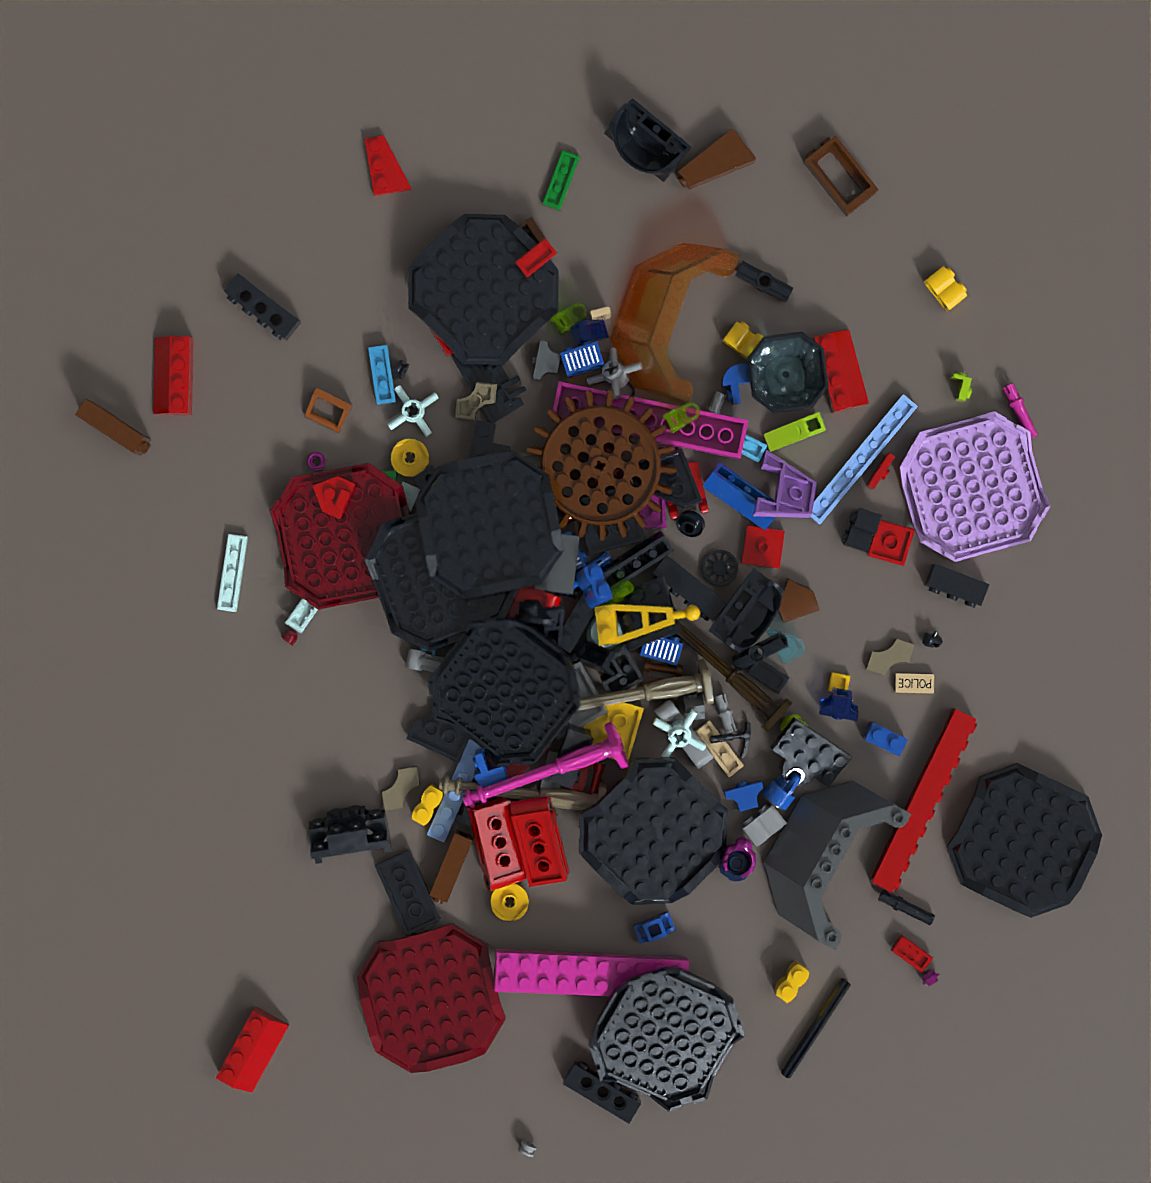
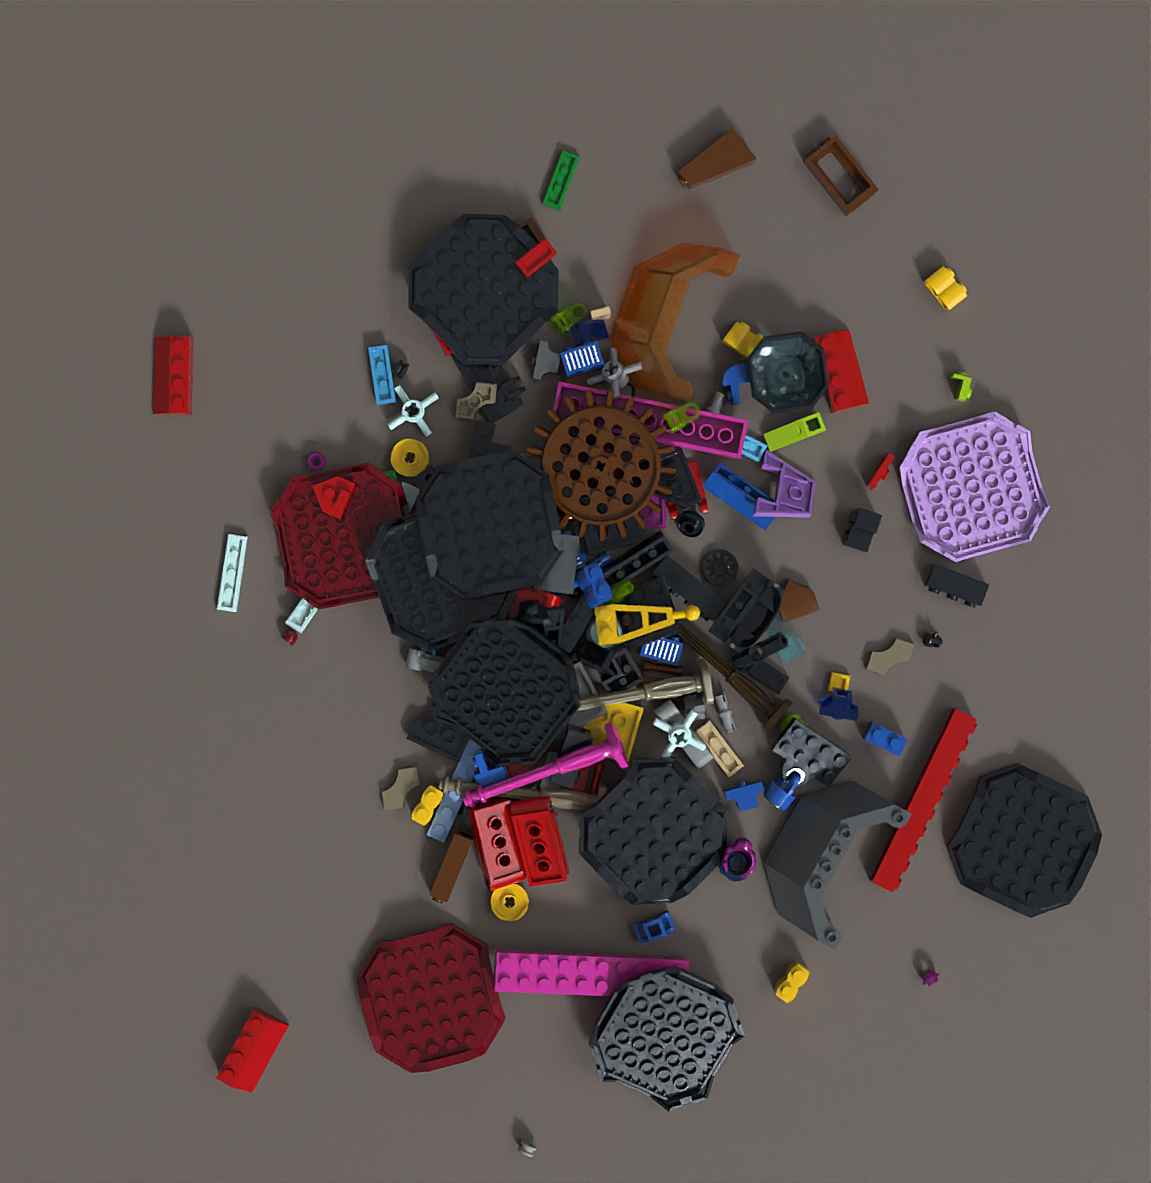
(113, 427): reddish brown piece -> none
(240, 285): black brick -> none
(332, 400): dark orange tile -> none
(348, 832): black piece -> none
(384, 169): red wing -> none
(408, 892): black plate -> none
(623, 1111): black brick -> none
(647, 141): black piece -> none
(746, 735): black piece -> none
(763, 547): red plate -> none
(763, 825): light grey brick -> none
(775, 288): black piece -> none
(815, 1028): black axle -> none
(862, 458): light blue plate -> none
(891, 542): red plate -> none
(906, 907): black pin -> none
(911, 953): red plate -> none
(914, 683): tan tile -> none
(1019, 409): dark pink pin -> none

